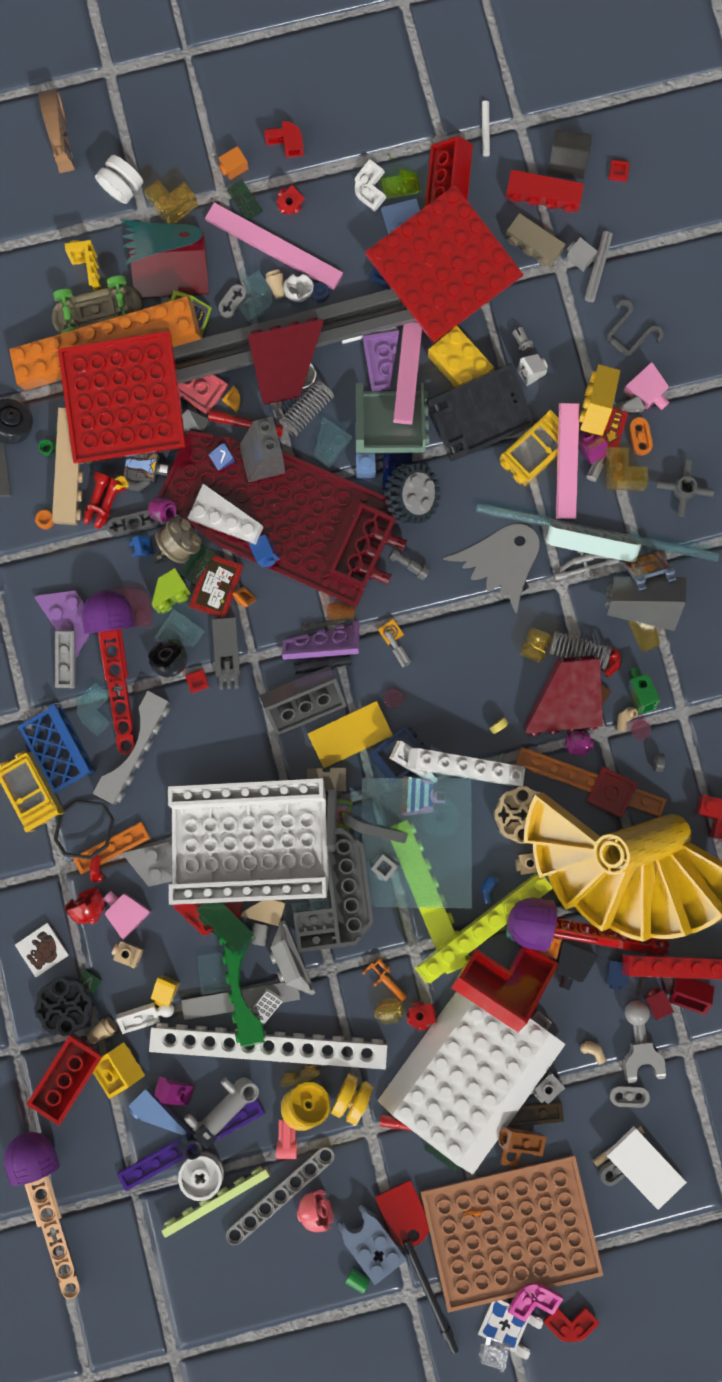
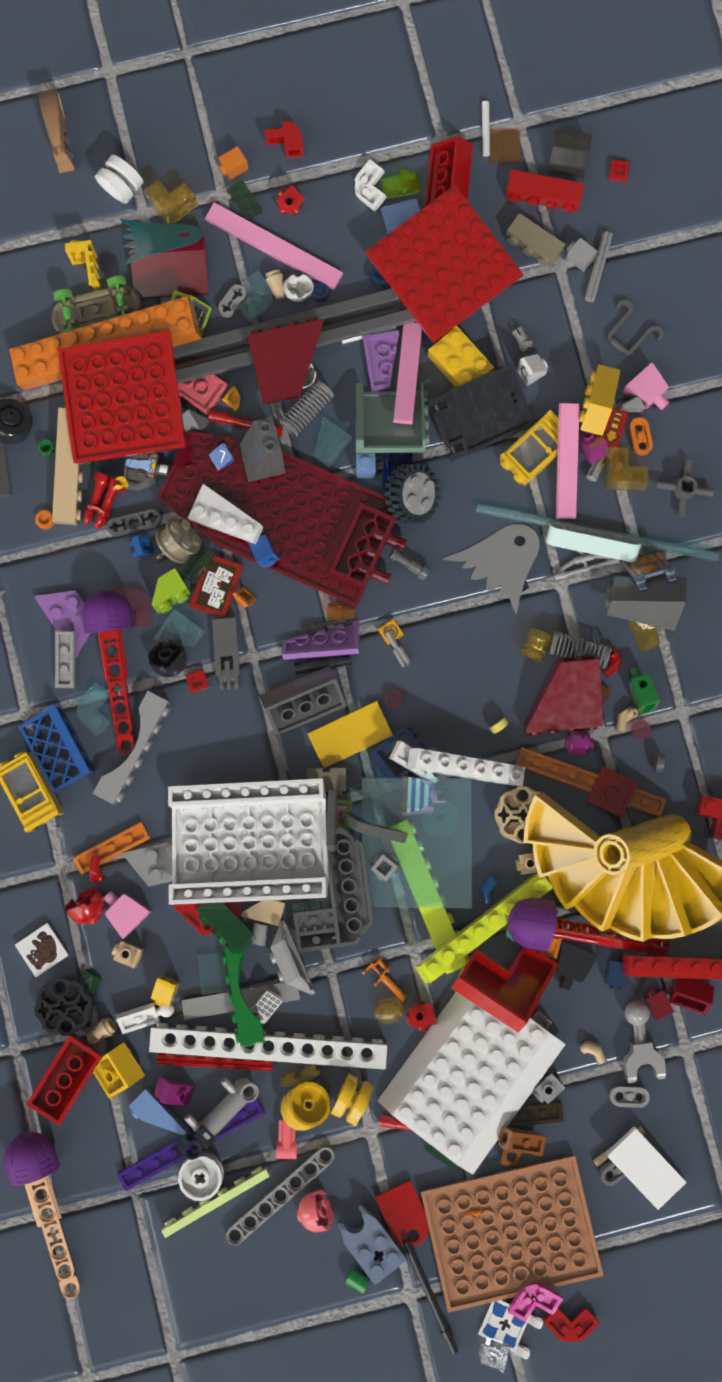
(108, 834): black piece -> none
(162, 509): magenta head -> none
(214, 1062): none -> red axle
(504, 146): none -> clear orange piece

